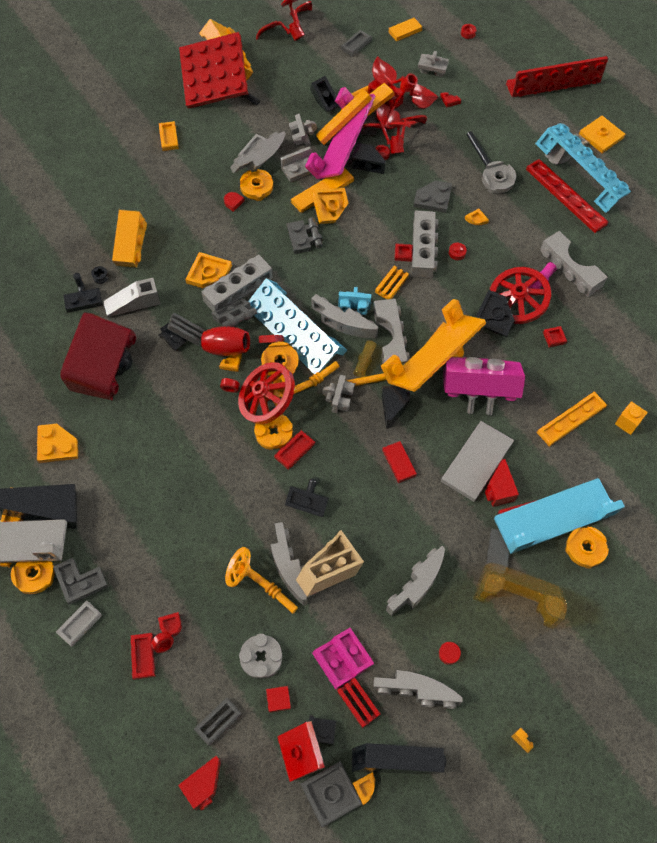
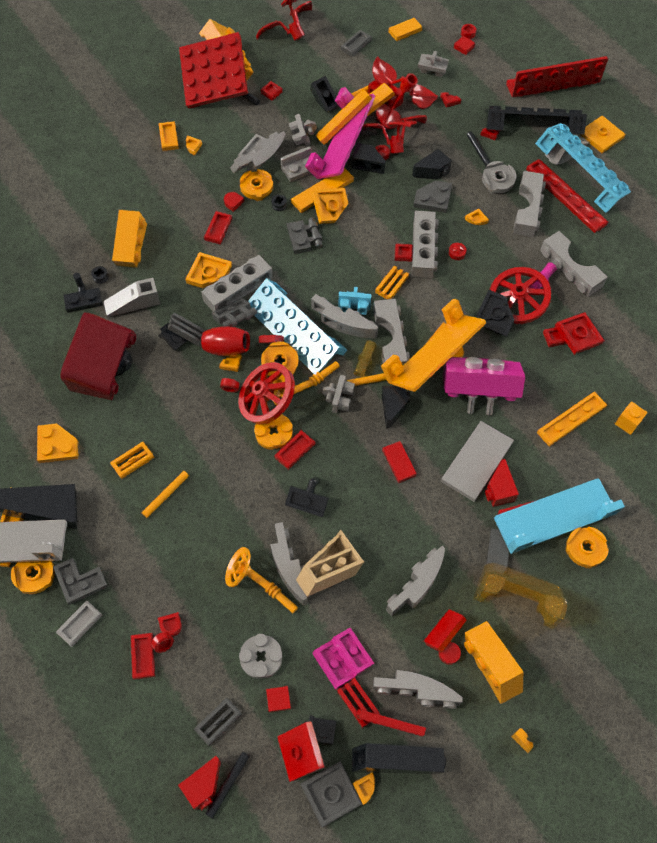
(136, 465): none -> light orange tile
(165, 494): none -> light orange bar
(193, 144): none -> light orange tile
(218, 227): none -> red tile
(227, 785): none -> black bar
(271, 90): none -> red tile
(279, 207): none -> black bush
(390, 722): none -> red tile
(432, 166): none -> black slope
(445, 630): none -> red tile
(464, 45): none -> red tile
(491, 134): none -> red tile
(495, 662): none -> light orange wedge
(496, 117): none -> black bracket
(527, 219): none -> light grey arch
(579, 333): none -> red plate

